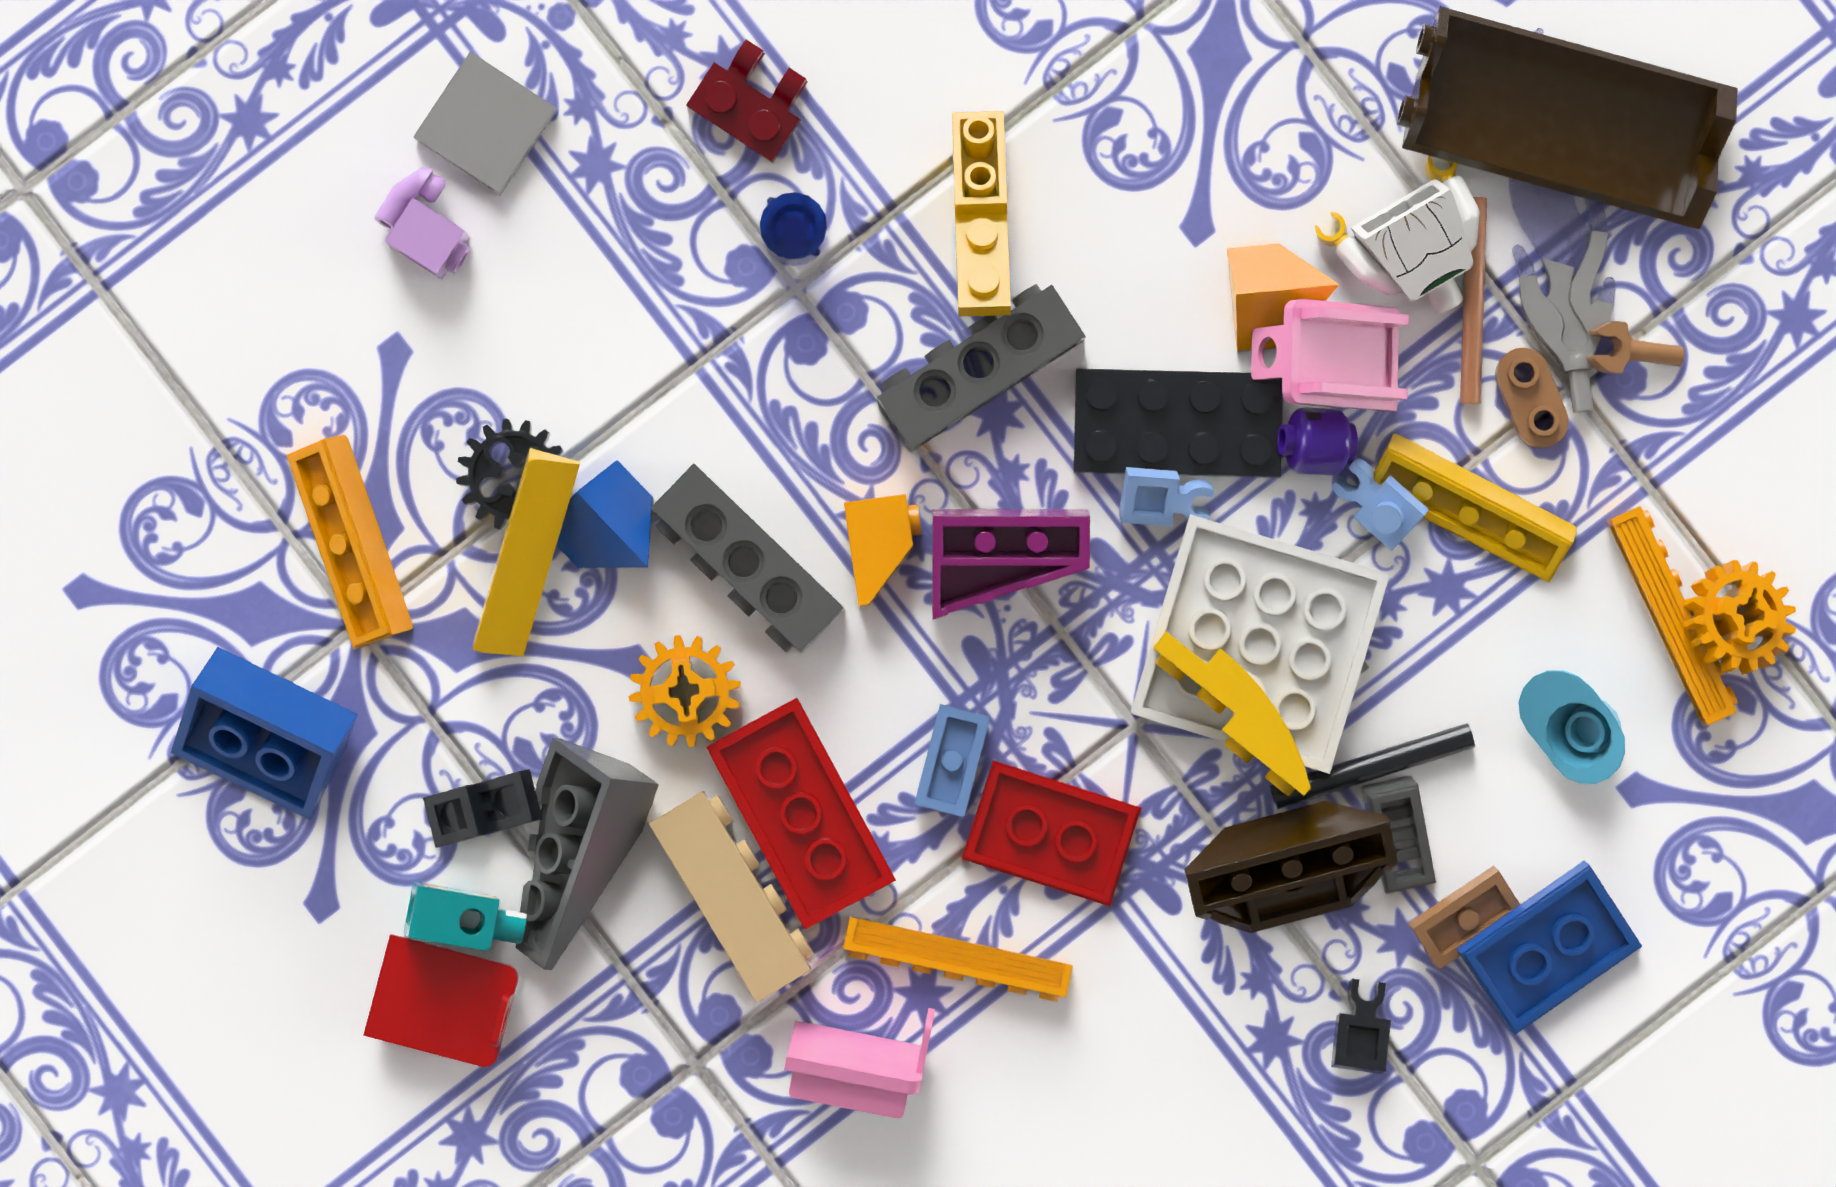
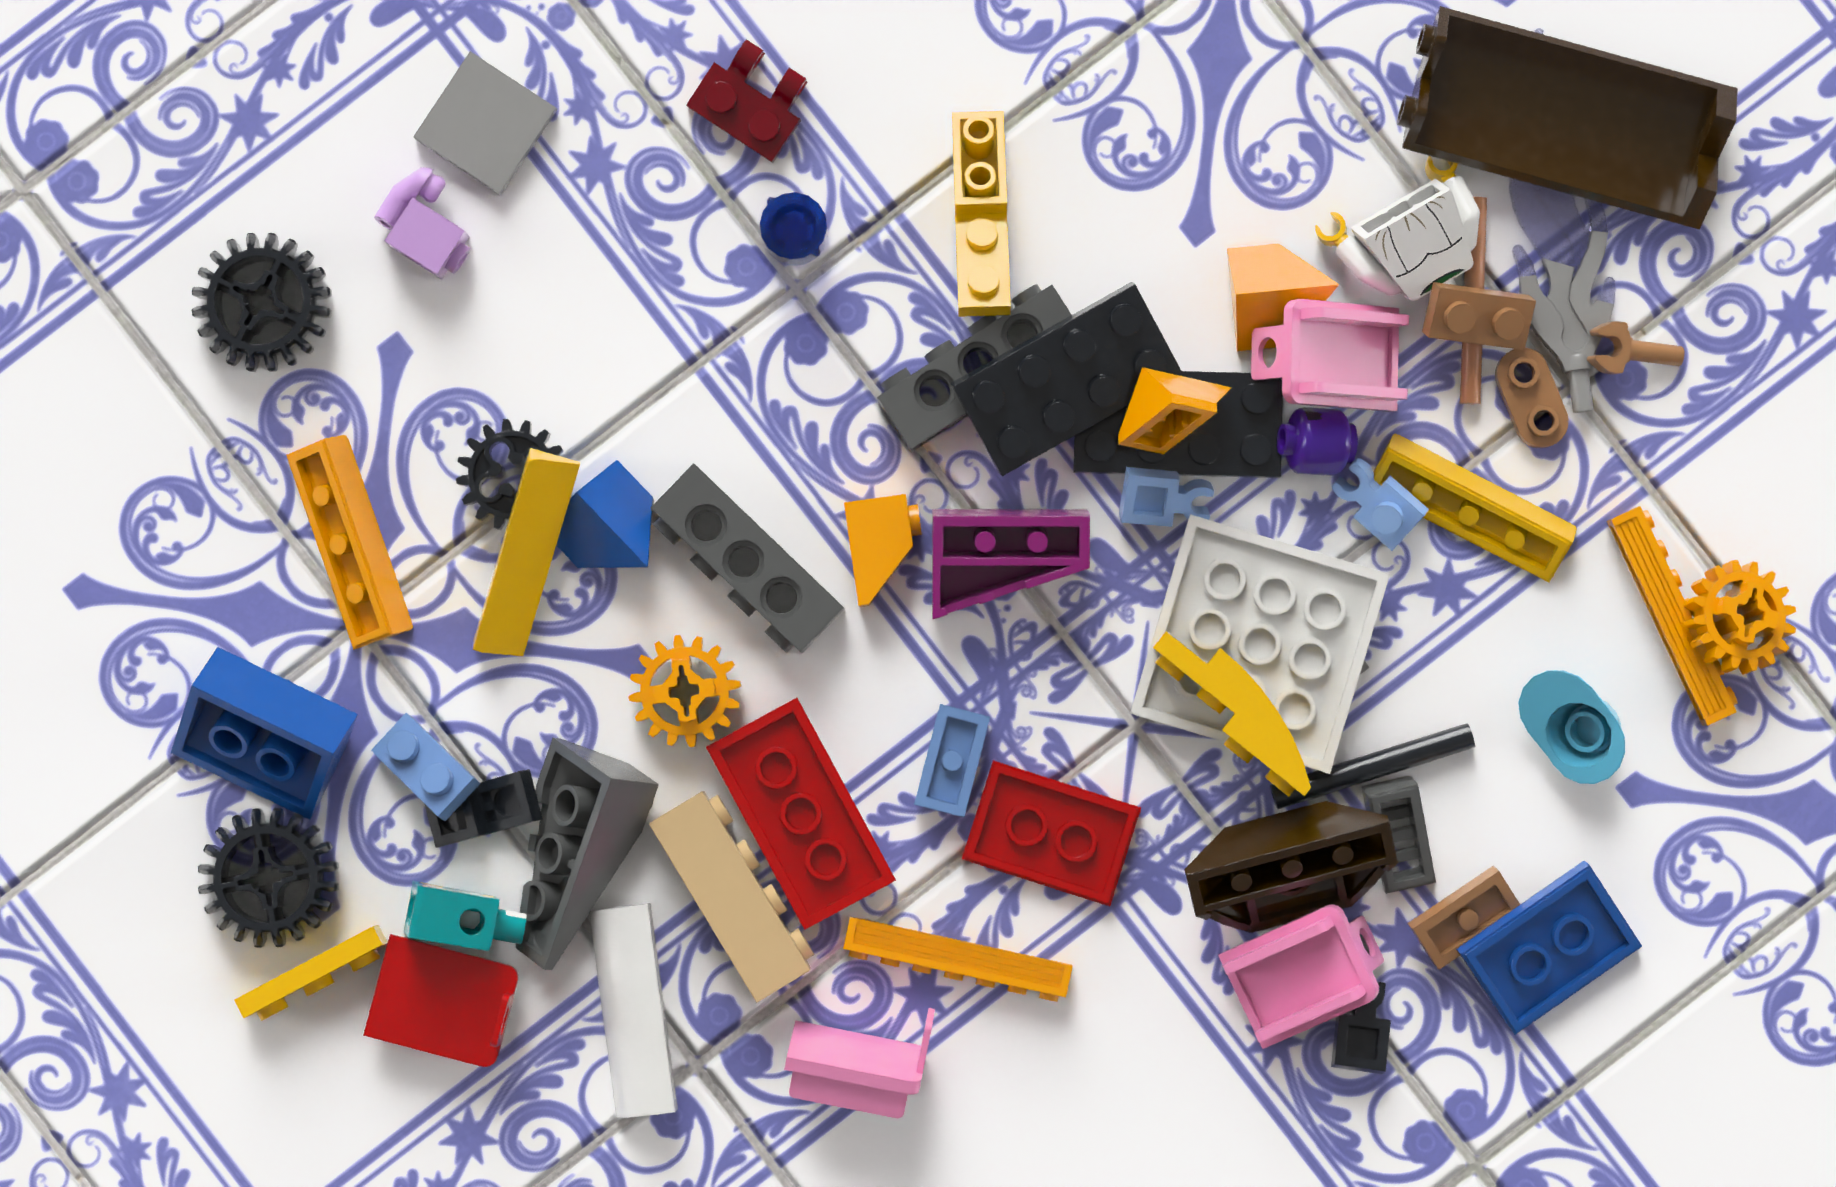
(251, 324): none -> black gear
(270, 901): none -> black gear
(312, 974): none -> yellow plate
(425, 766): none -> medium blue plate
(633, 1011): none -> white brick
(1063, 378): none -> black plate
(1167, 410): none -> light orange slope
(1303, 973): none -> bright pink piece
(1478, 316): none -> medium nougat plate

